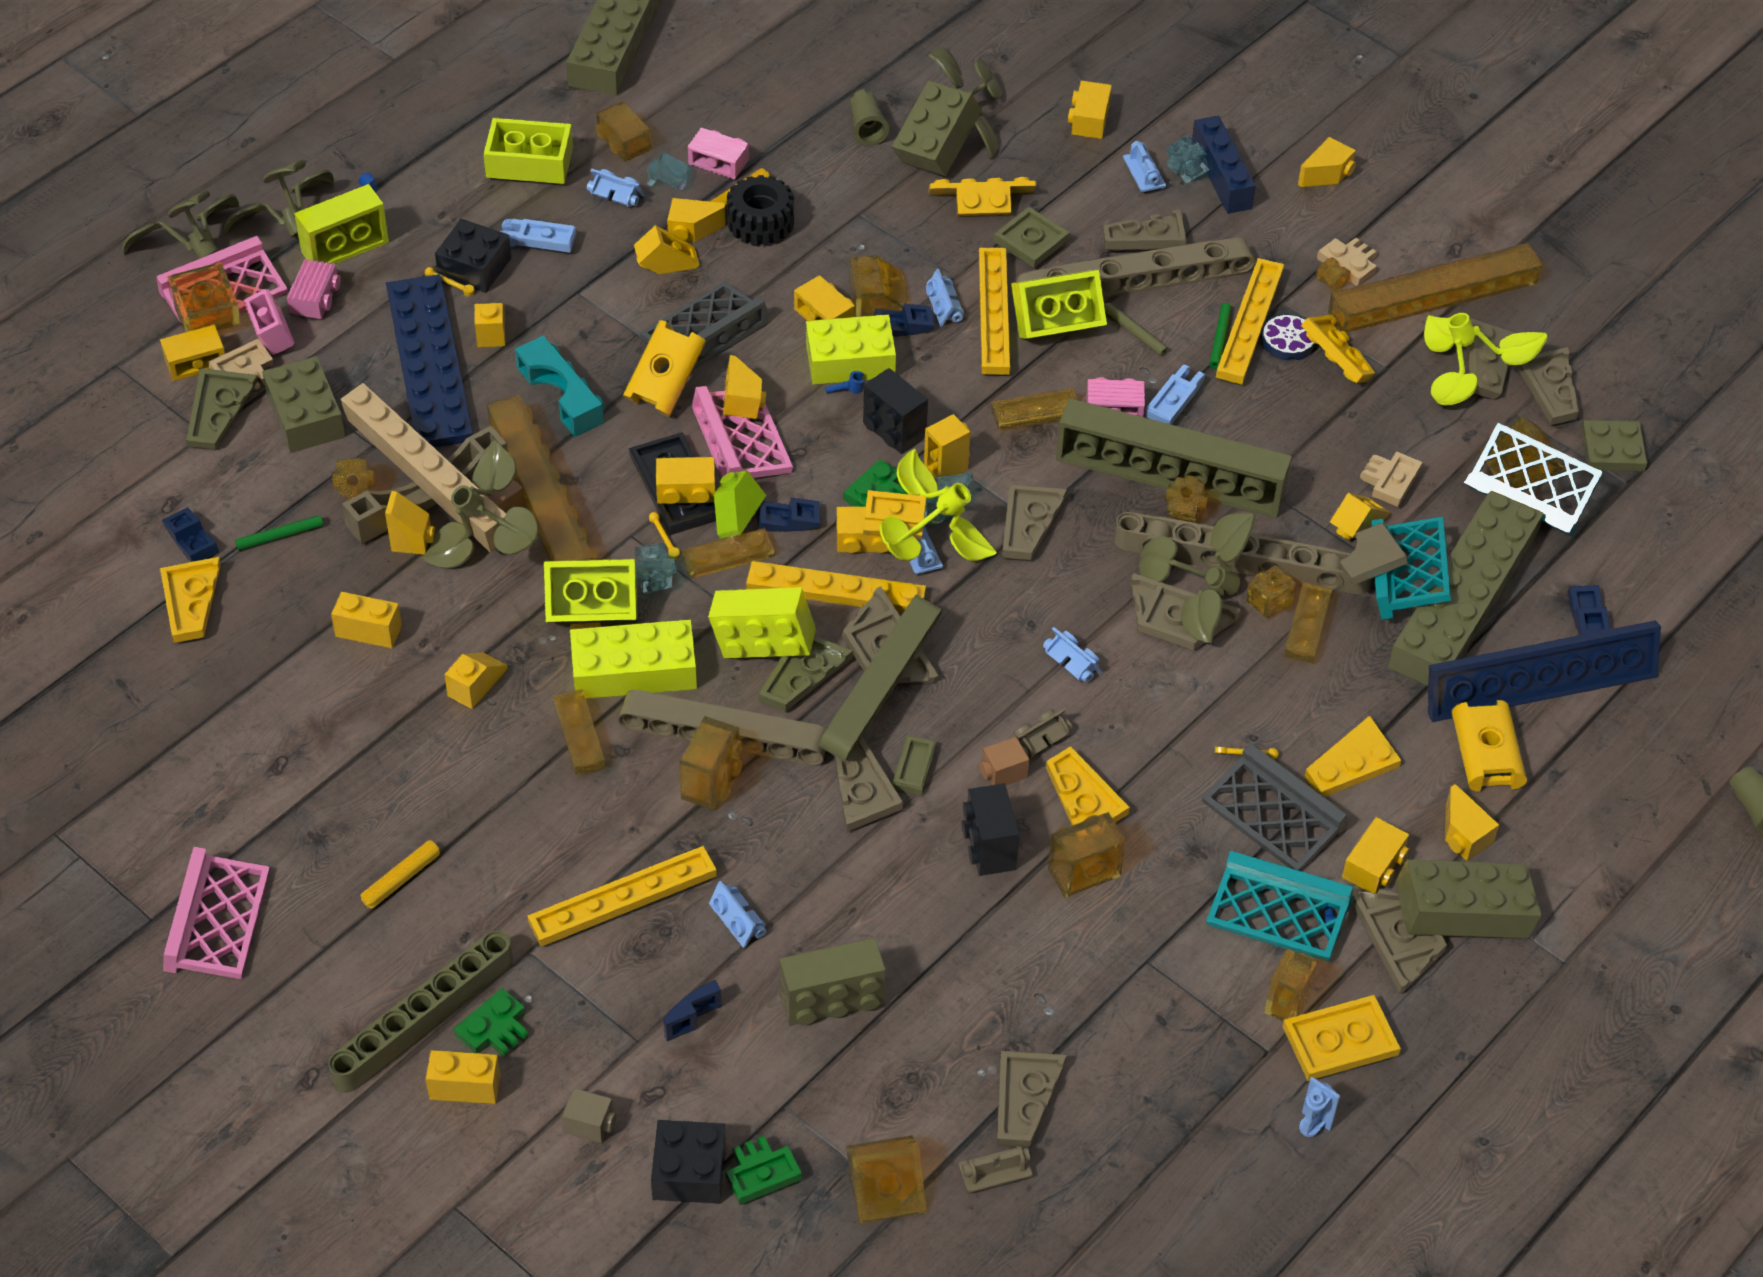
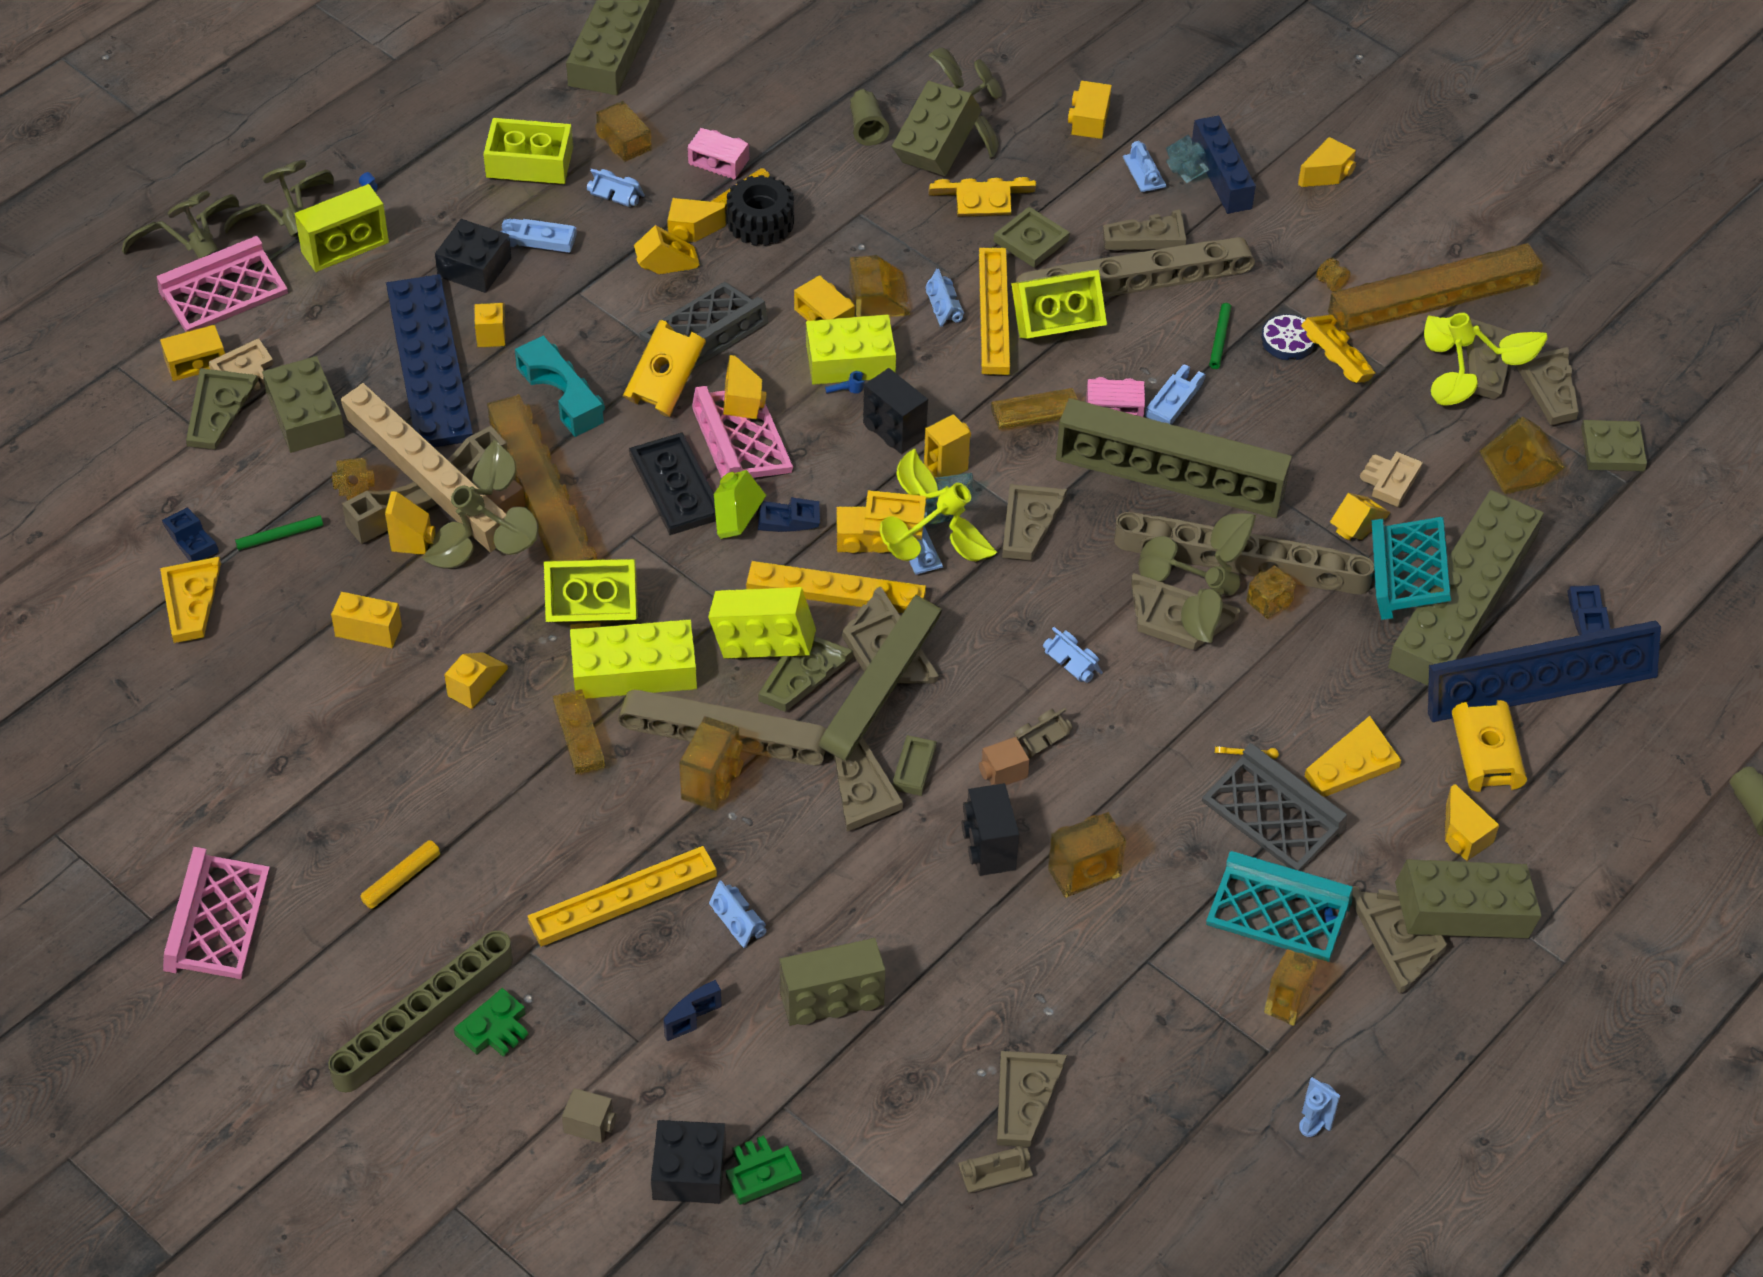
(204, 298): clear yellow brick -> none
(269, 322): bright pink brick -> none
(313, 289): bright pink brick -> none
(463, 1077): yellow brick -> none
(467, 289): yellow hinge -> none
(657, 573): clear light blue brick -> none
(669, 171): clear light blue bracket -> none
(673, 552): yellow hinge -> none
(685, 480): yellow brick -> none
(727, 553): clear yellow plate -> none
(877, 478): green hinge -> none
(886, 1178): clear yellow slope -> none
(909, 321): dark blue slope -> none
(1082, 789): yellow wing -> none
(1135, 329): olive piece -> none
(1182, 507): clear yellow brick -> none
(1249, 321): yellow plate -> none
(1308, 622): clear yellow plate -> none
(1341, 1037): yellow plate -> none
(1353, 257): tan hinge -> none
(1373, 555): dark tan tile -> none
(1376, 855): yellow brick -> none
(1552, 516): fence -> none

